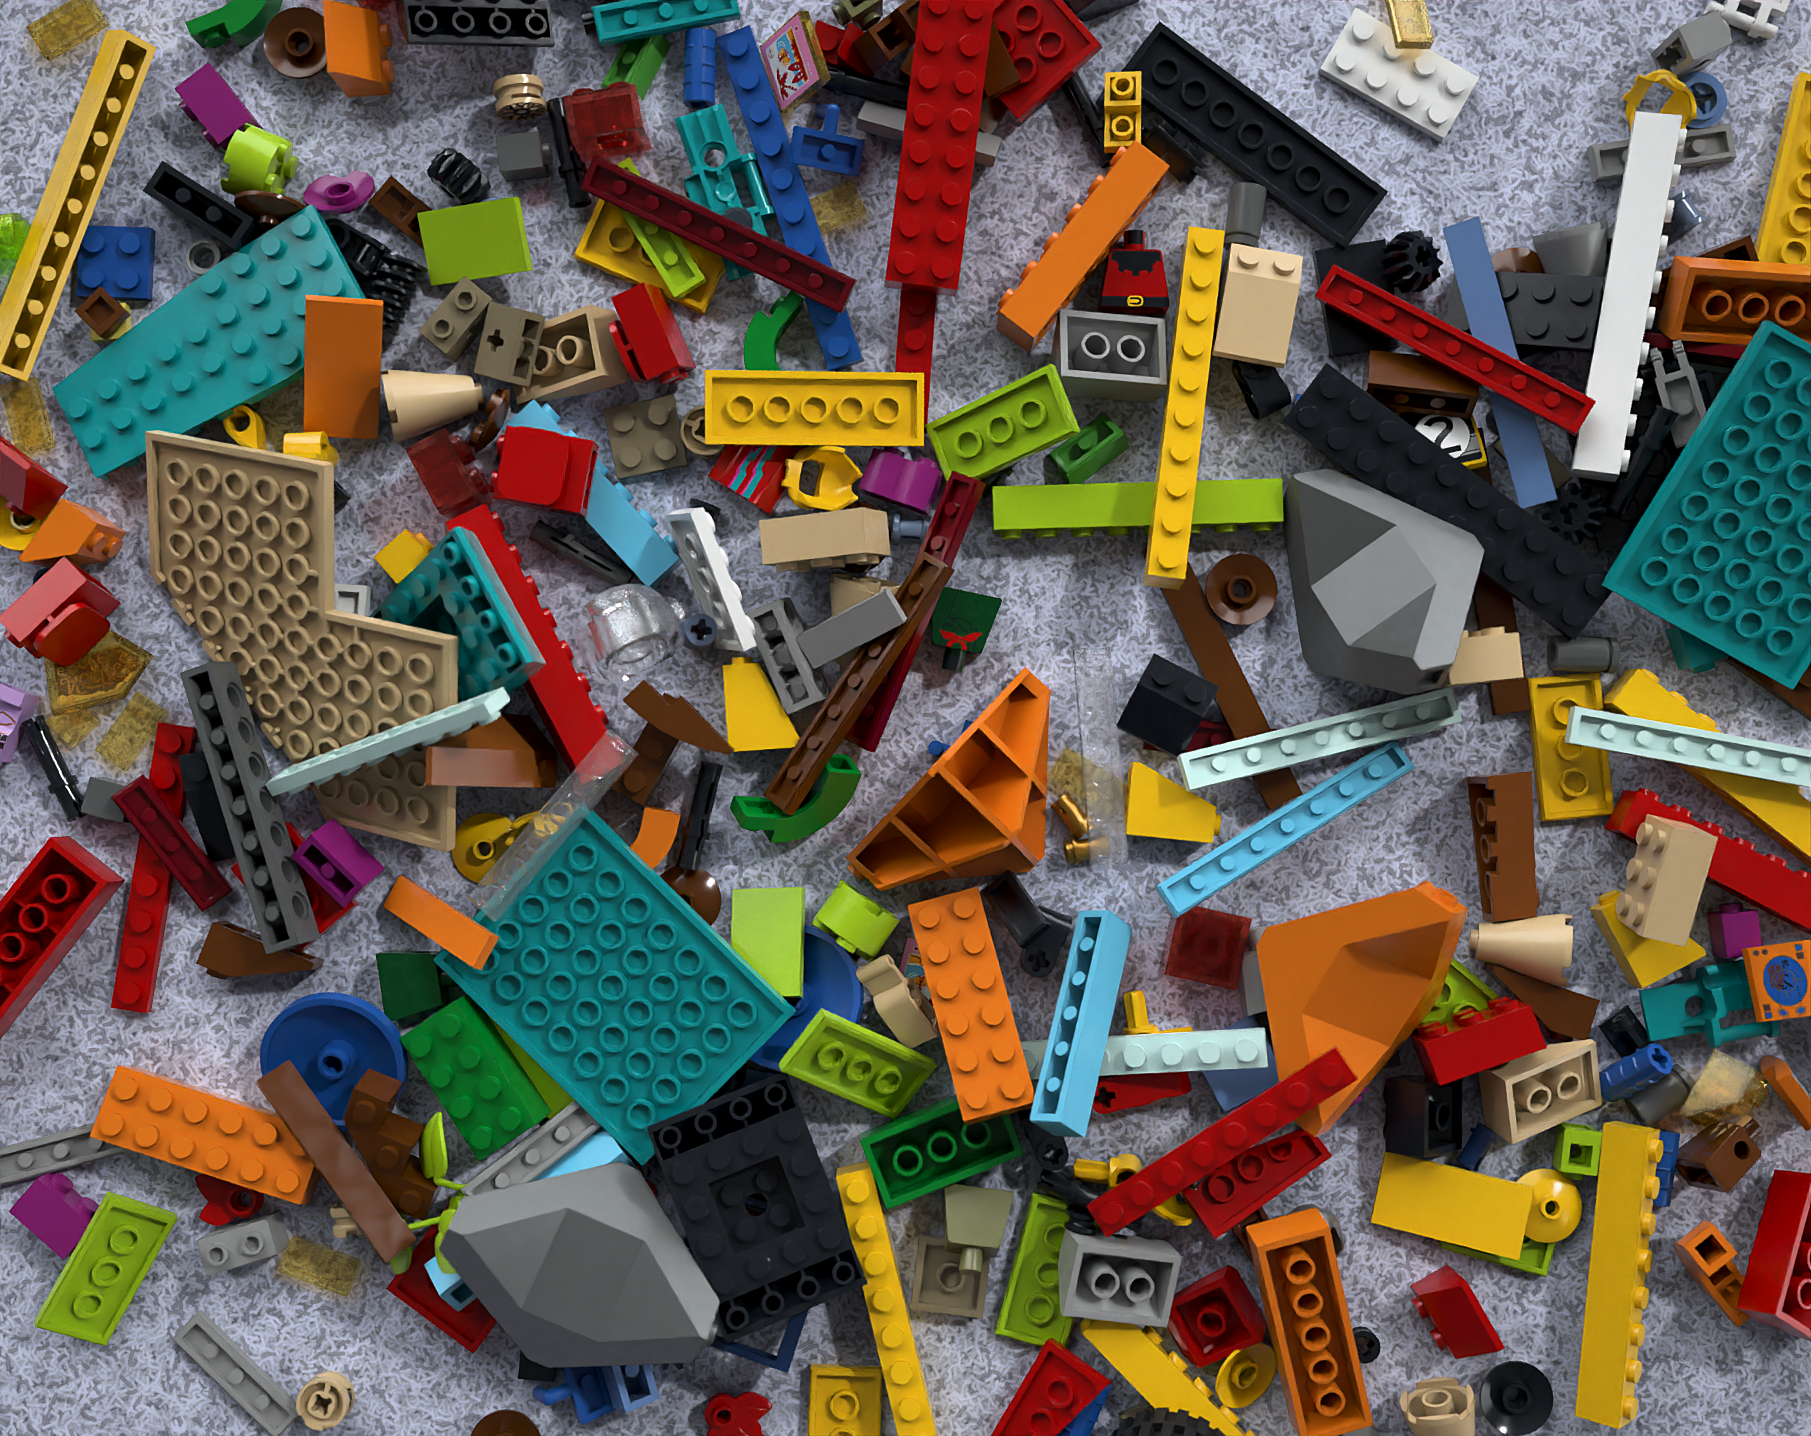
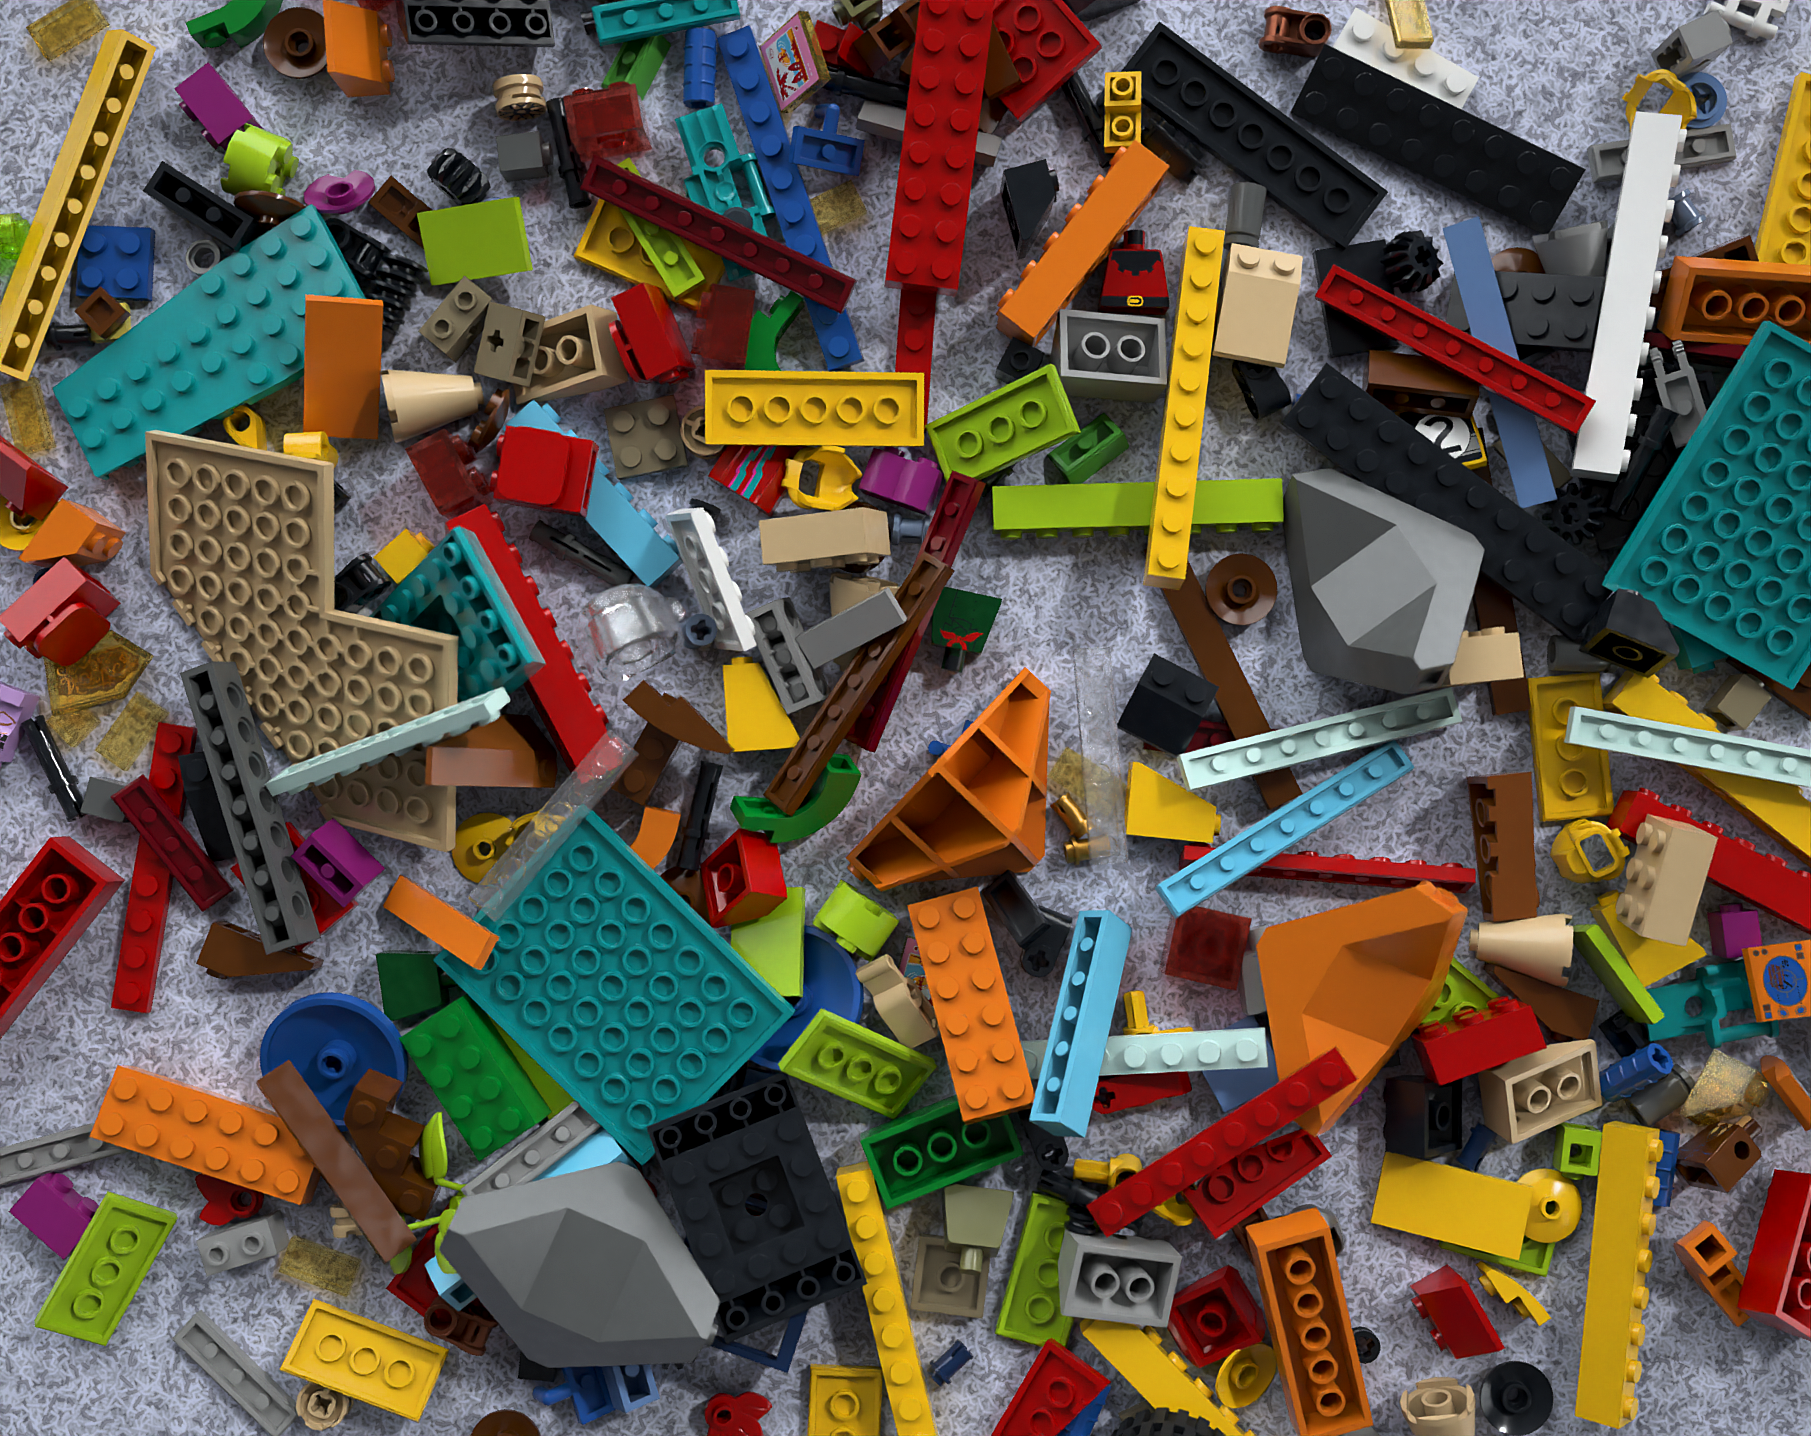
(67, 336): none -> black pin
(356, 586): none -> black piece
(365, 1360): none -> yellow tile
(462, 1327): none -> copper piece
(724, 326): none -> clear red brick
(743, 879): none -> red slope
(949, 1363): none -> dark blue pin
(1018, 361): none -> black brick
(1028, 201): none -> black slope
(1291, 32): none -> copper piece
(1348, 870): none -> red plate
(1437, 140): none -> black plate
(1508, 1290): none -> yellow slope
(1573, 862): none -> yellow helmet
(1615, 974): none -> lime tile
(1630, 634): none -> black slope
(1738, 701): none -> dark tan brick

